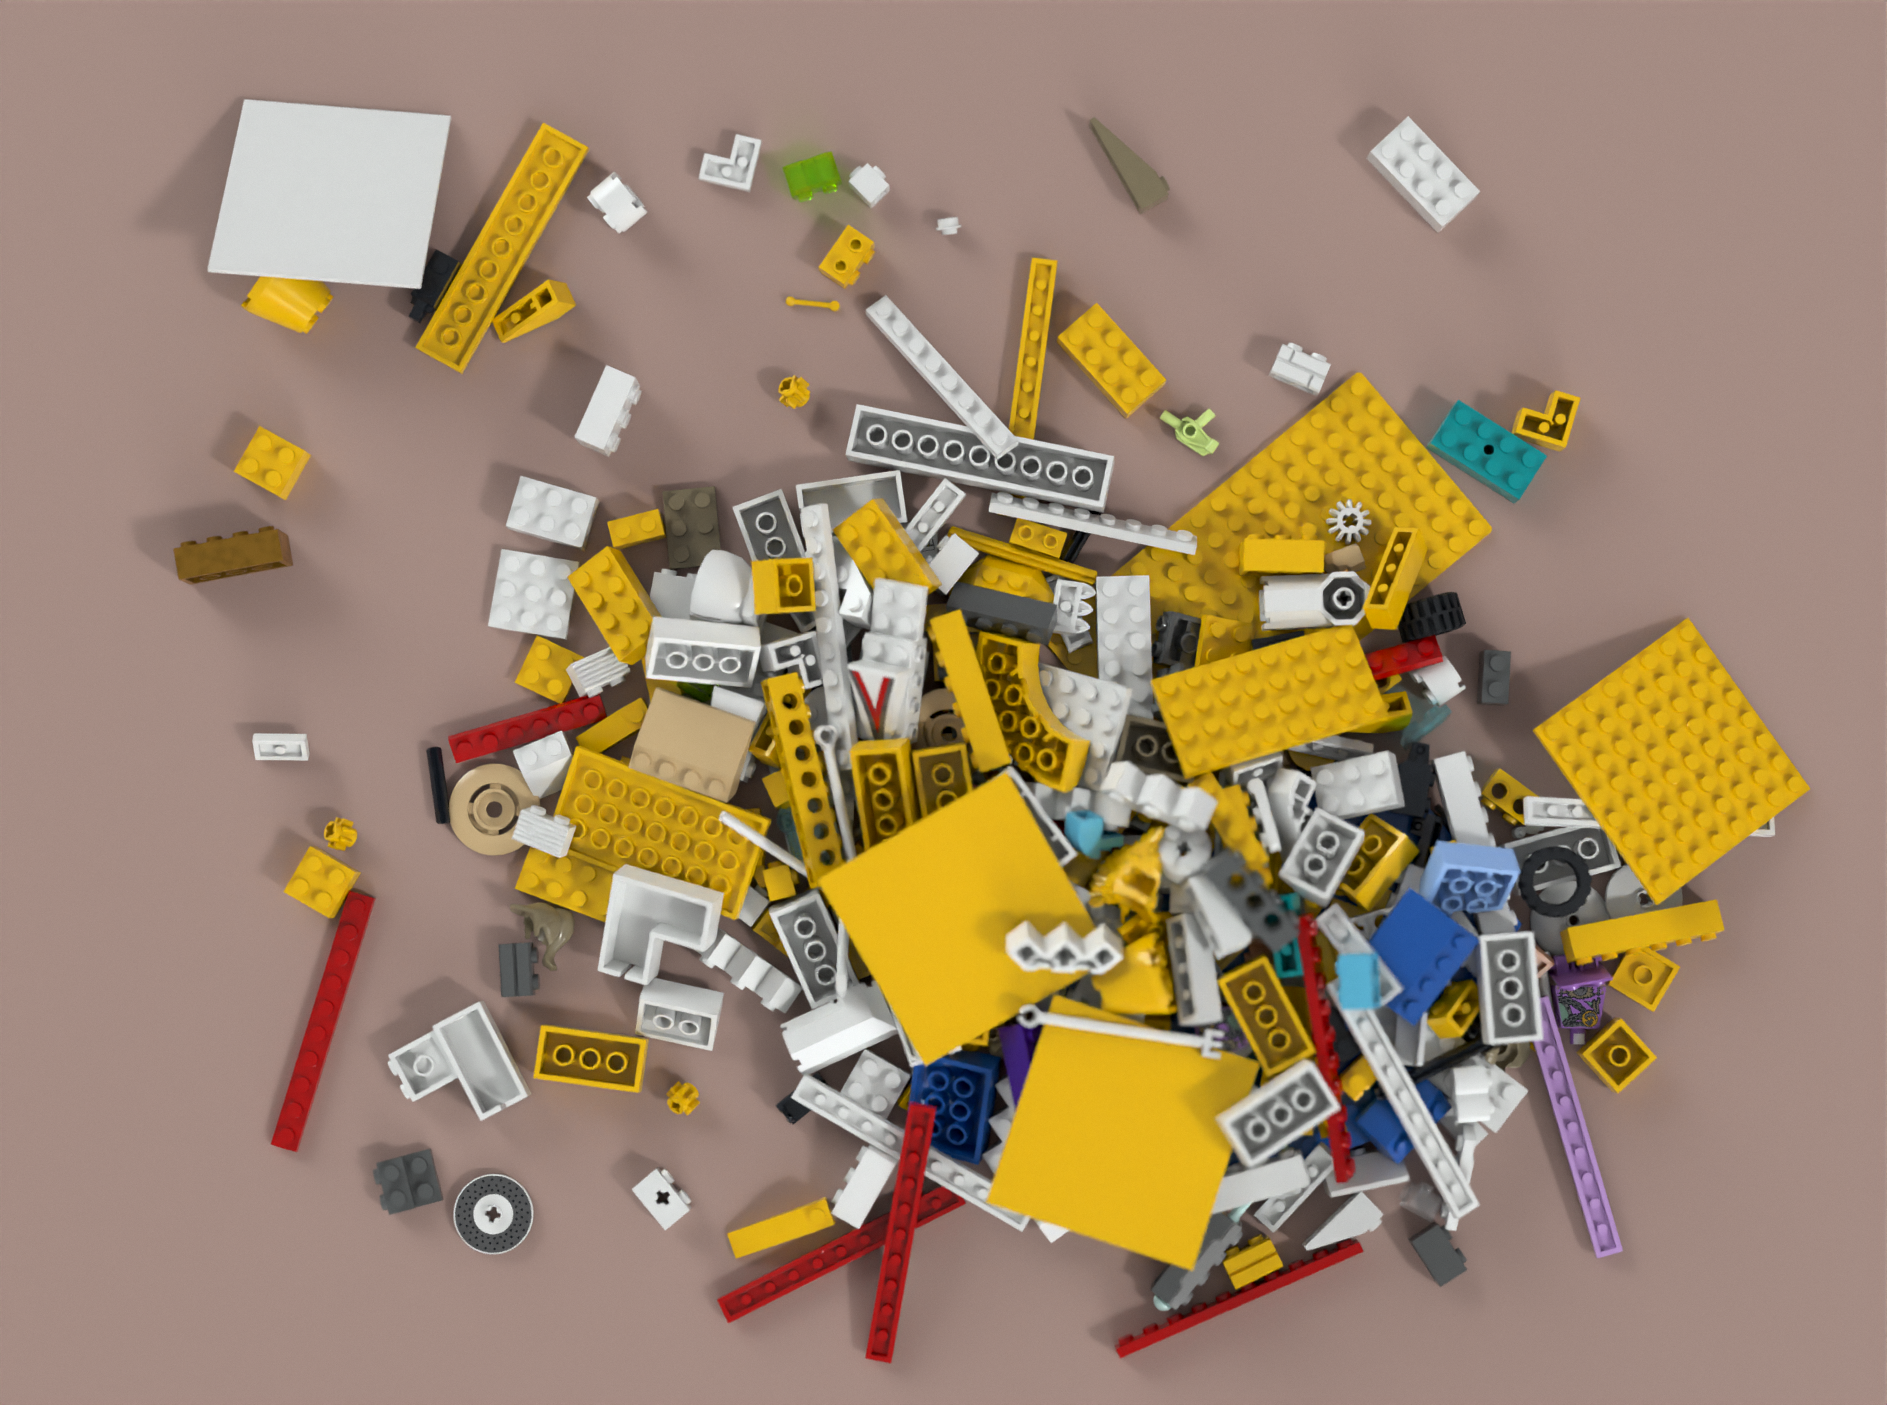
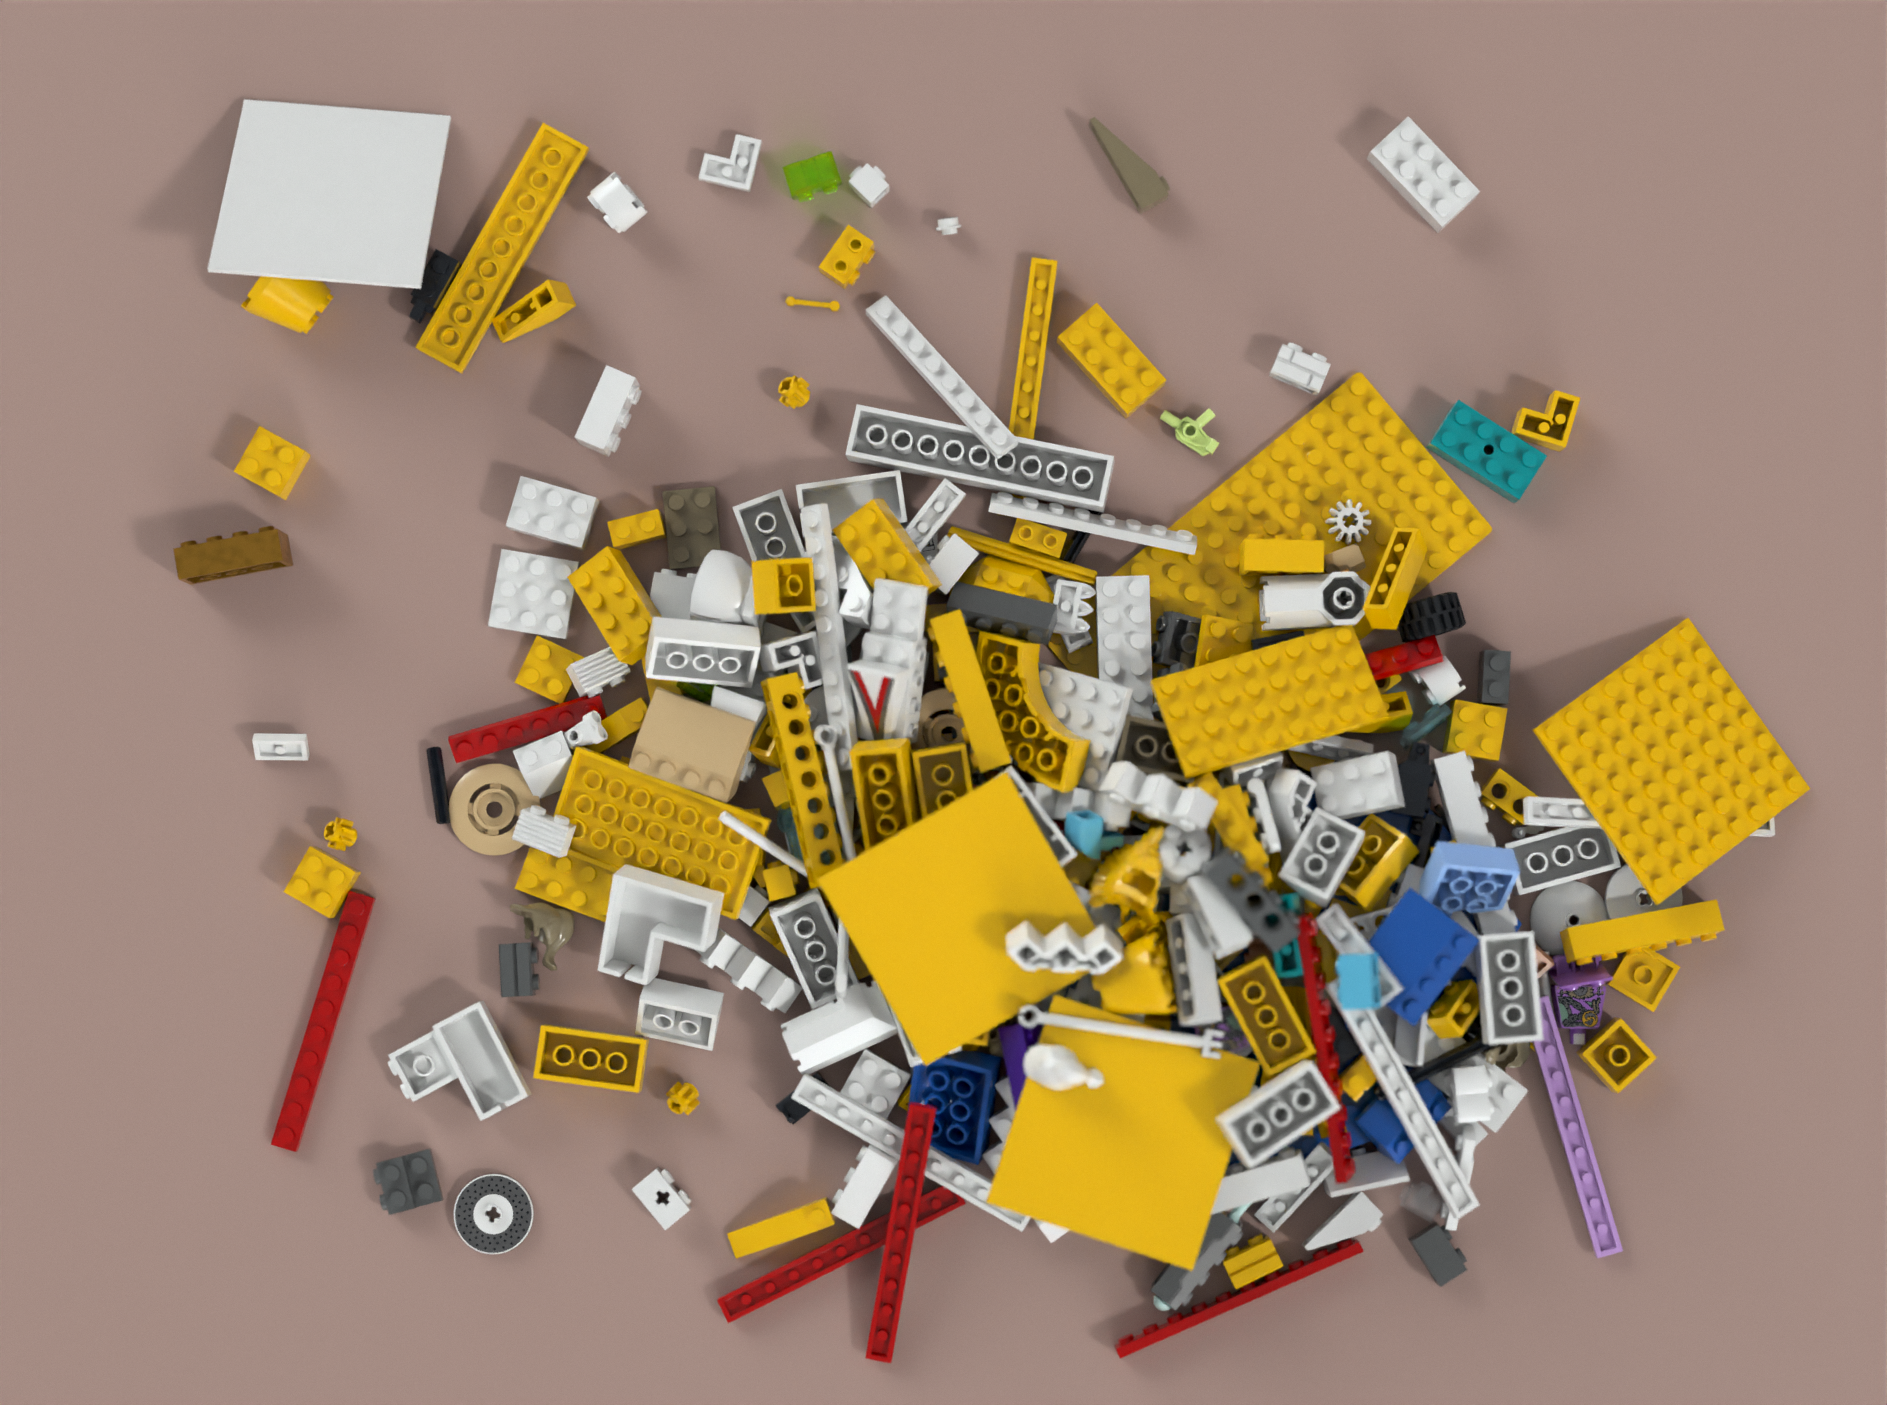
(586, 732): none -> white plate
(1058, 1068): none -> white piece
(1475, 730): none -> yellow brick
(1583, 881): black tyre -> none

